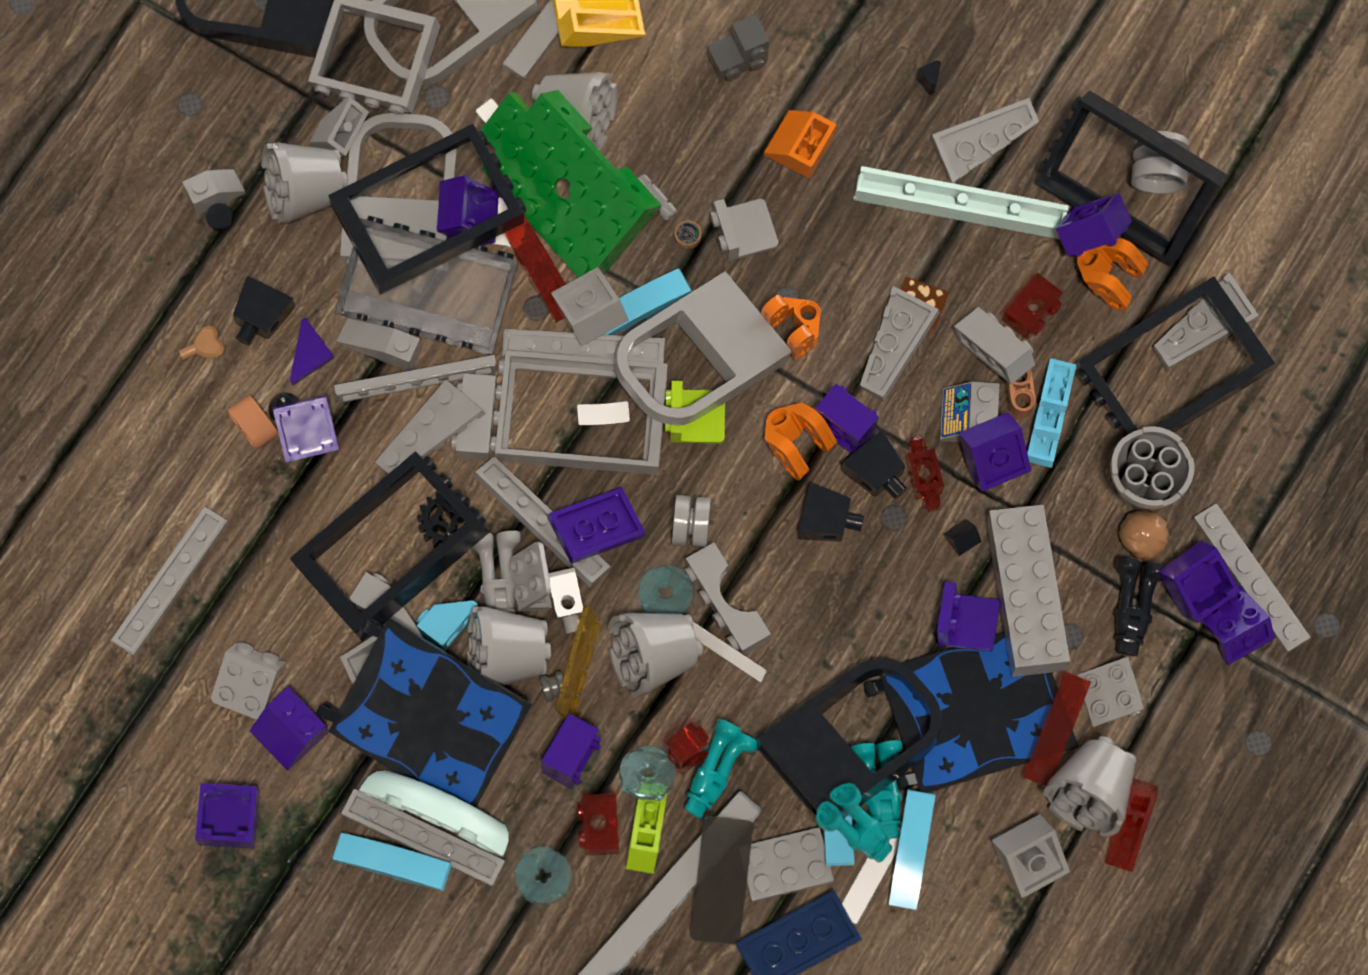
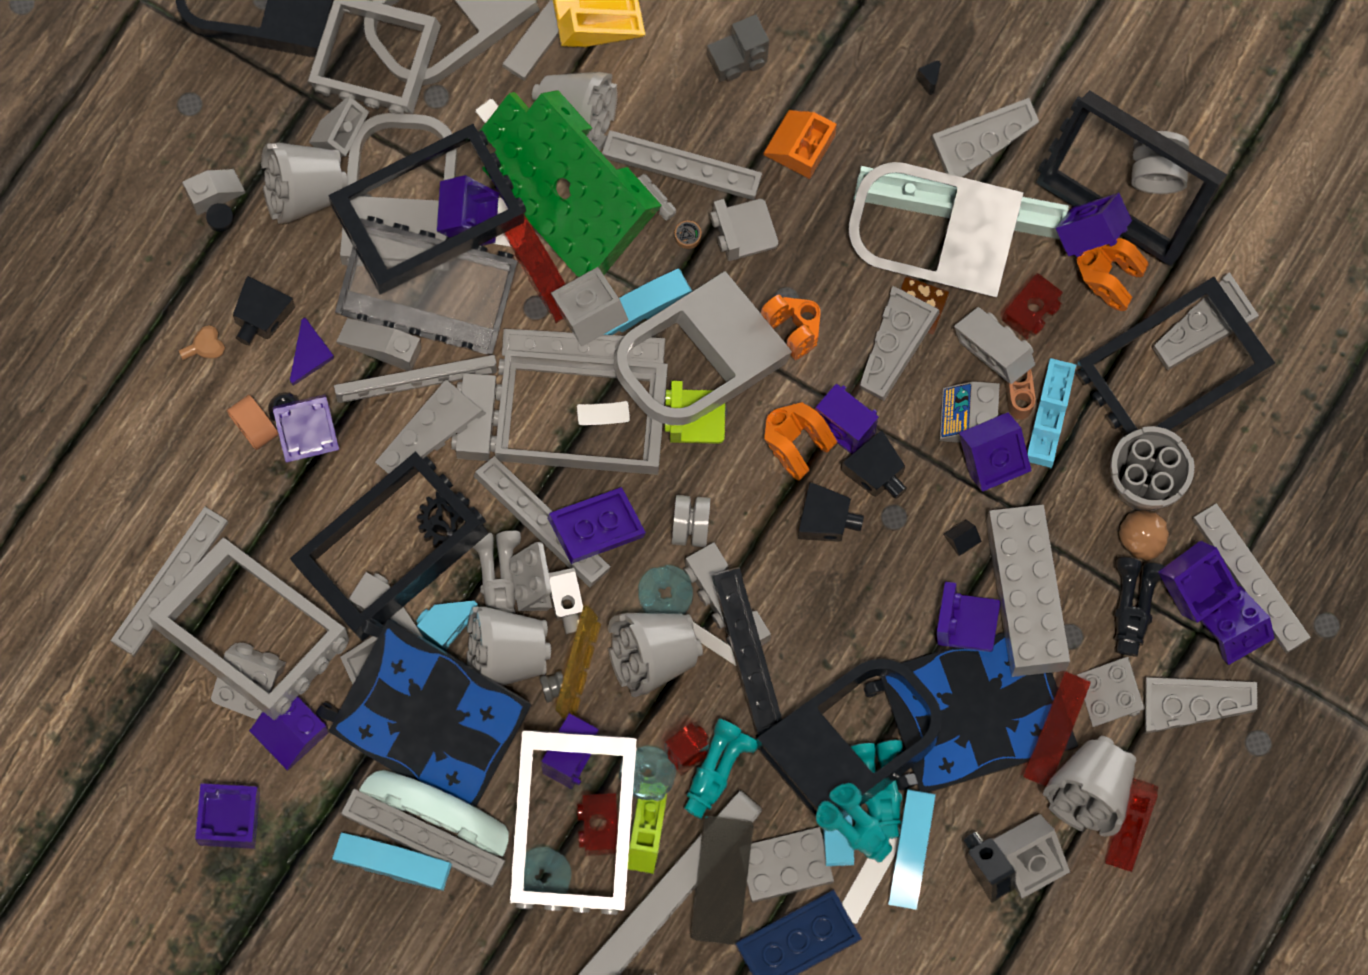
(300, 676): none -> light grey window
(573, 743): none -> window
(682, 165): none -> light grey plate
(747, 649): none -> black plate
(921, 456): clear red piece -> none
(975, 237): none -> window
(990, 866): none -> black torso
(1190, 701): none -> light grey wing

